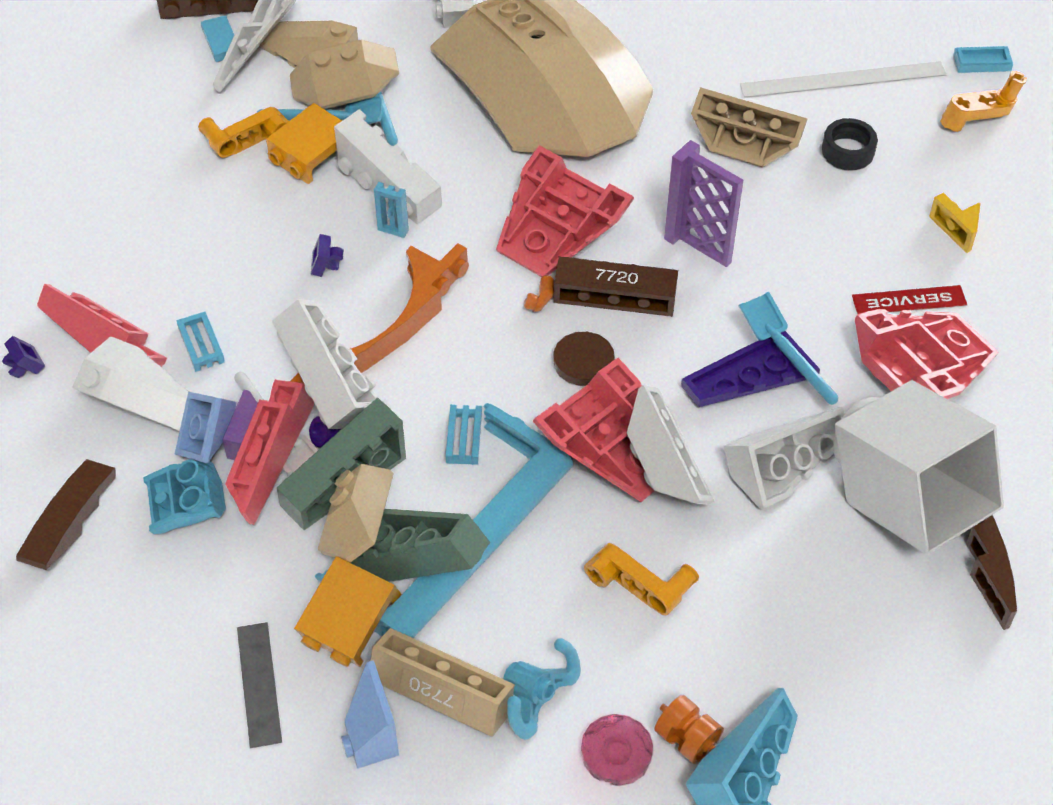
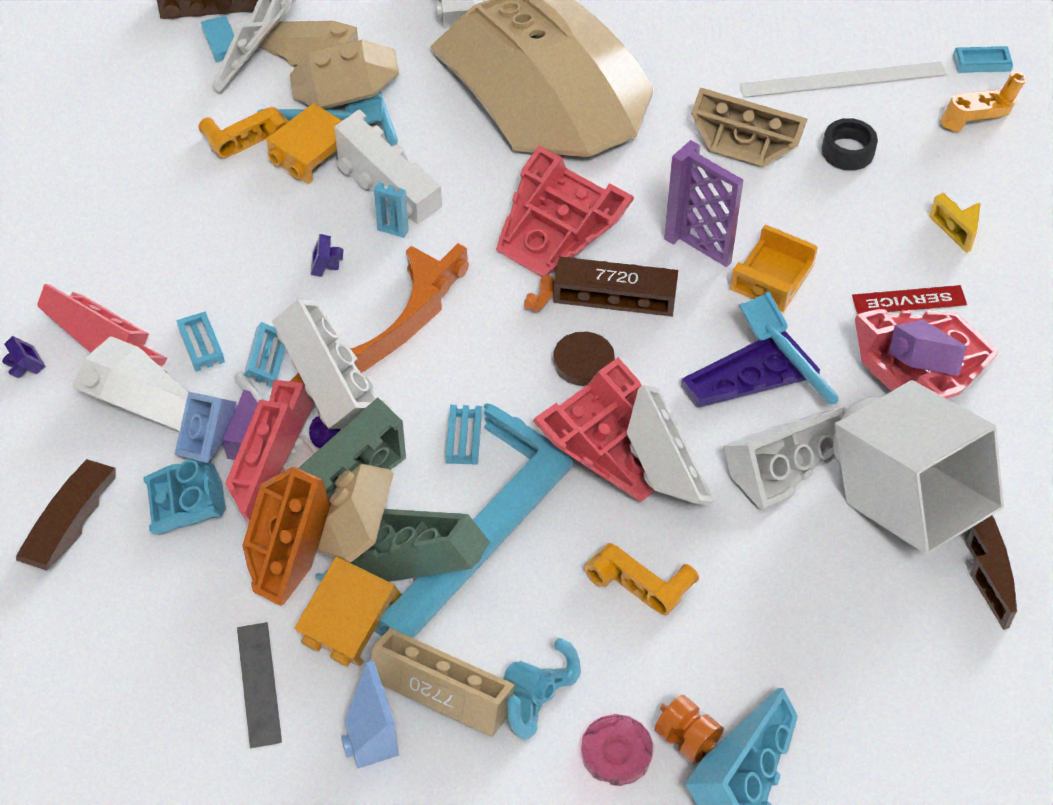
(259, 372): none -> medium azure tile
(284, 532): none -> orange wedge
(775, 266): none -> light orange panel
(927, 348): none -> medium lavender slope

